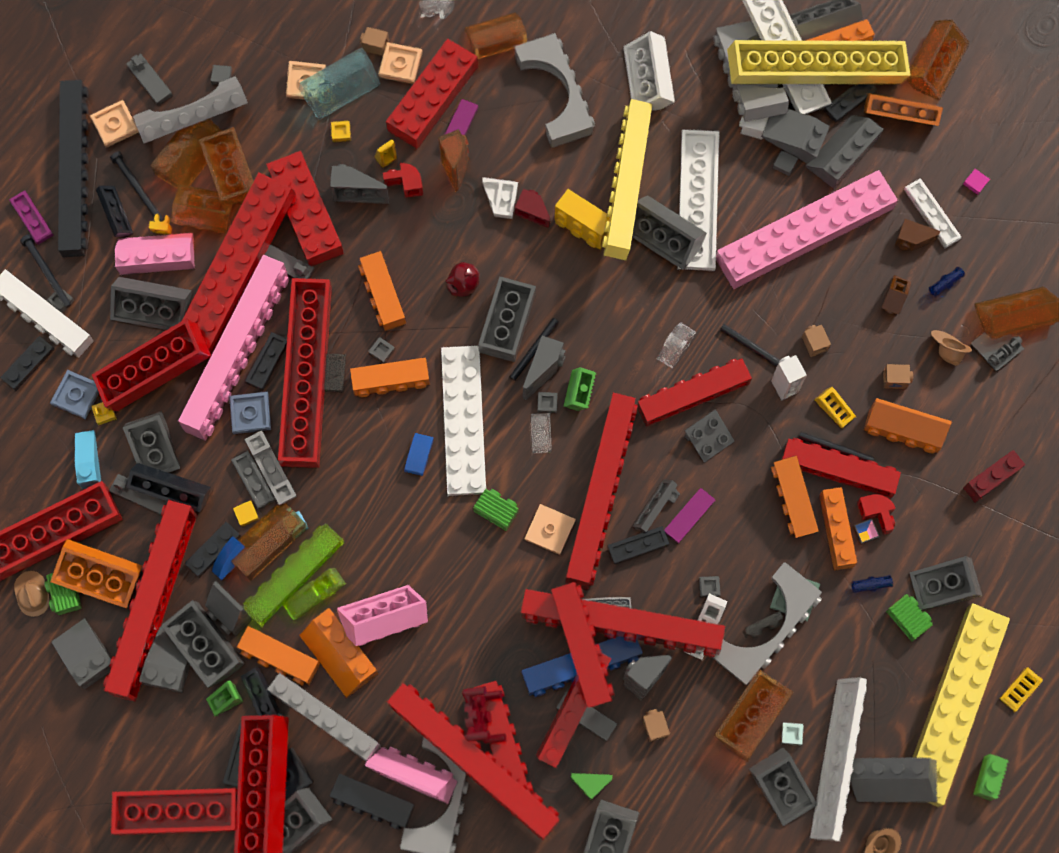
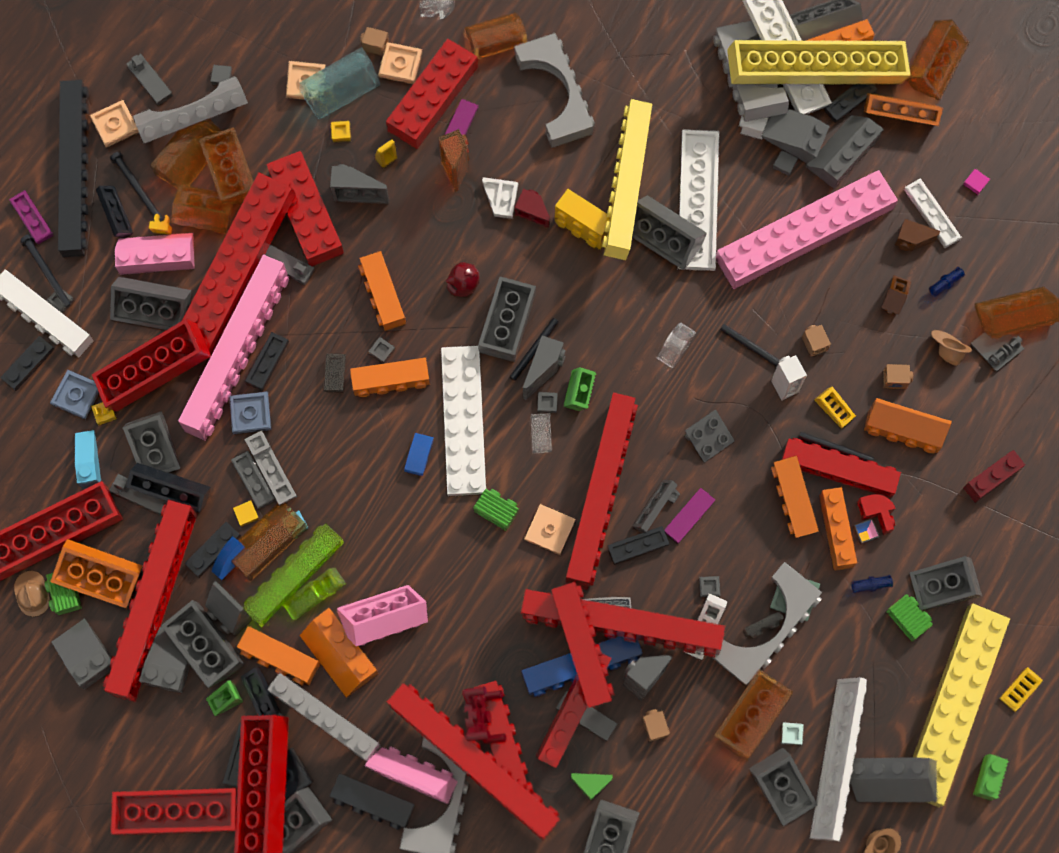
(305, 373): red brick -> none
(408, 176): red brick -> none
(649, 71): white slope -> none
(694, 391): red brick -> none

